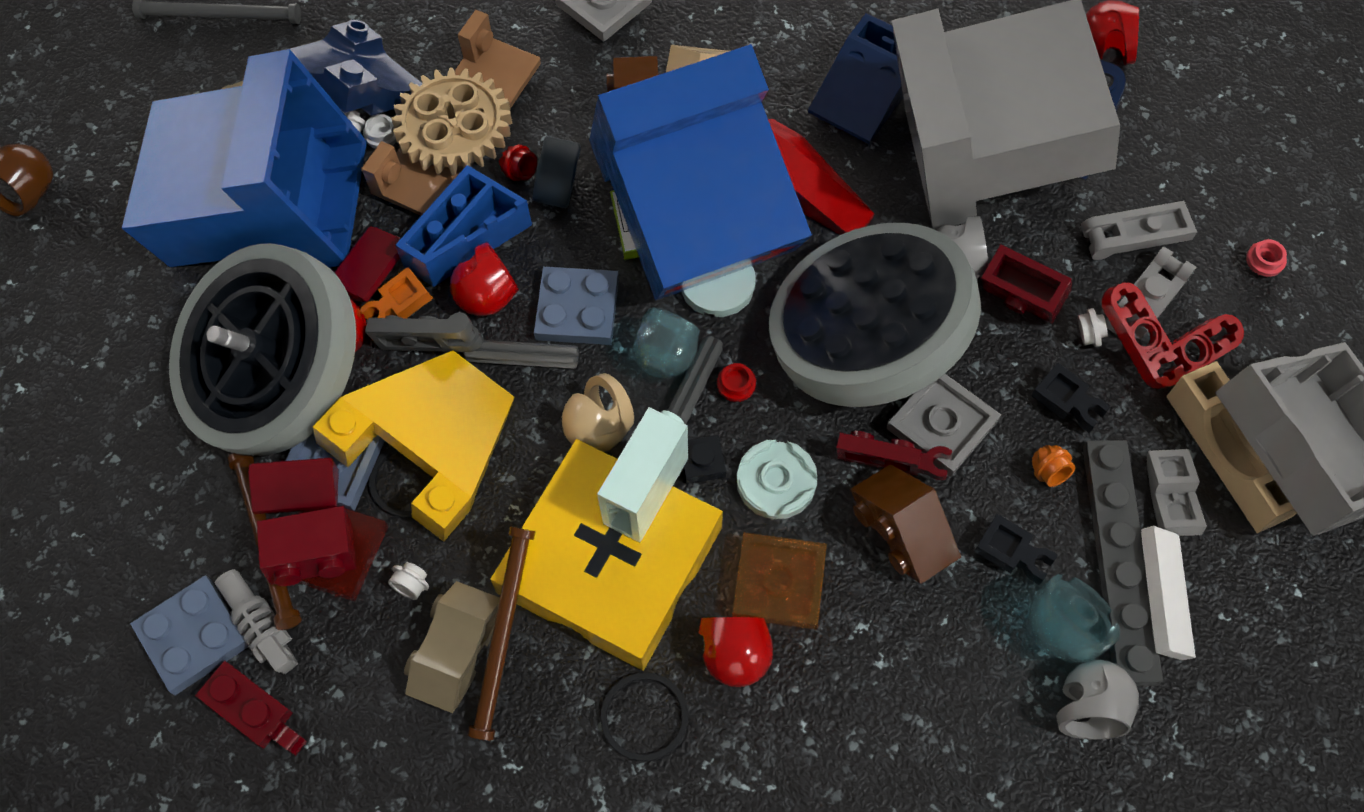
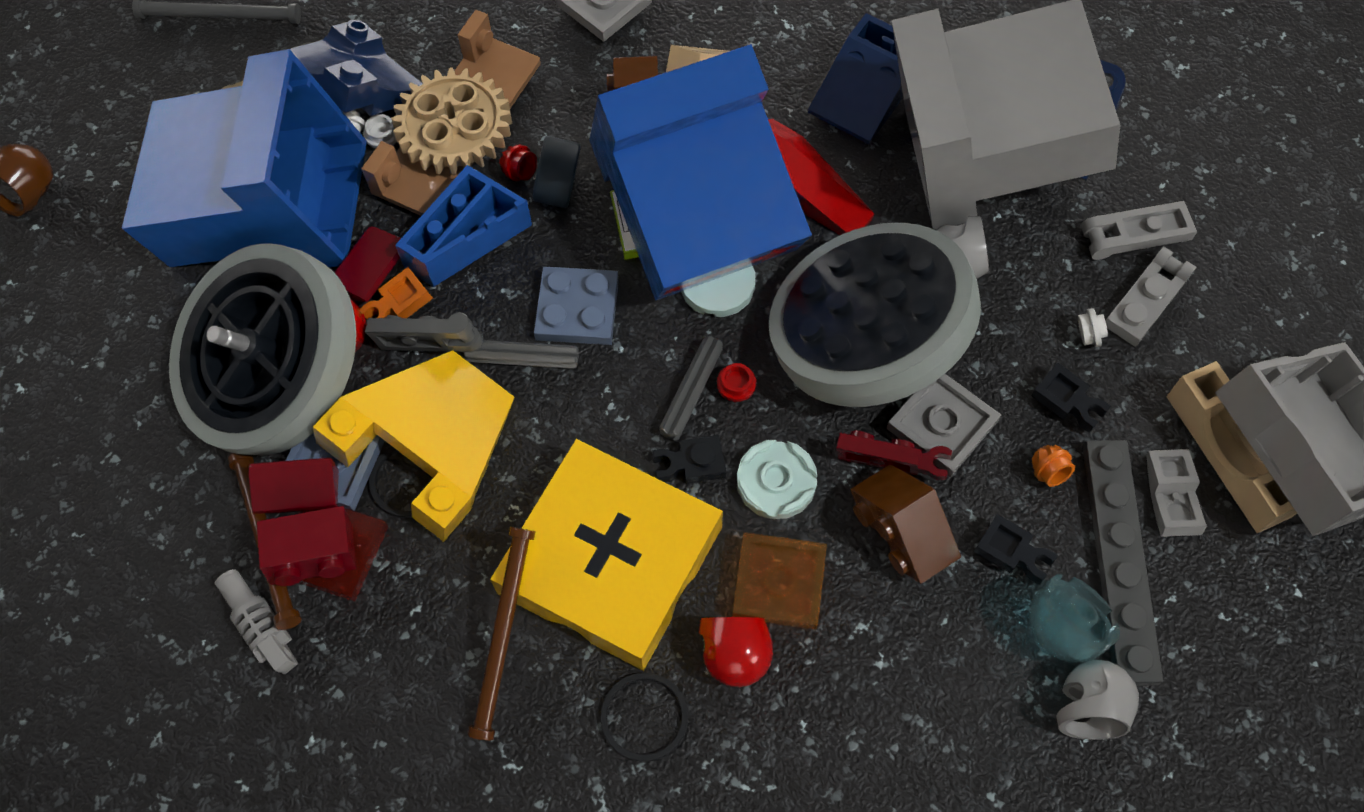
(189, 635): sand blue plate -> none
(249, 708): dark red plate -> none
(408, 580): white plate -> none
(448, 655): dark tan brick -> none
(482, 283): red helmet -> none
(588, 420): tan helmet -> none
(644, 473): light aqua brick -> none
(665, 343): clear light blue helmet -> none
(1026, 284): dark red brick -> none
(1116, 27): red helmet -> none
(1160, 349): red beam -> none
(1167, 593): white tile -> none
(1270, 250): coral plate -> none

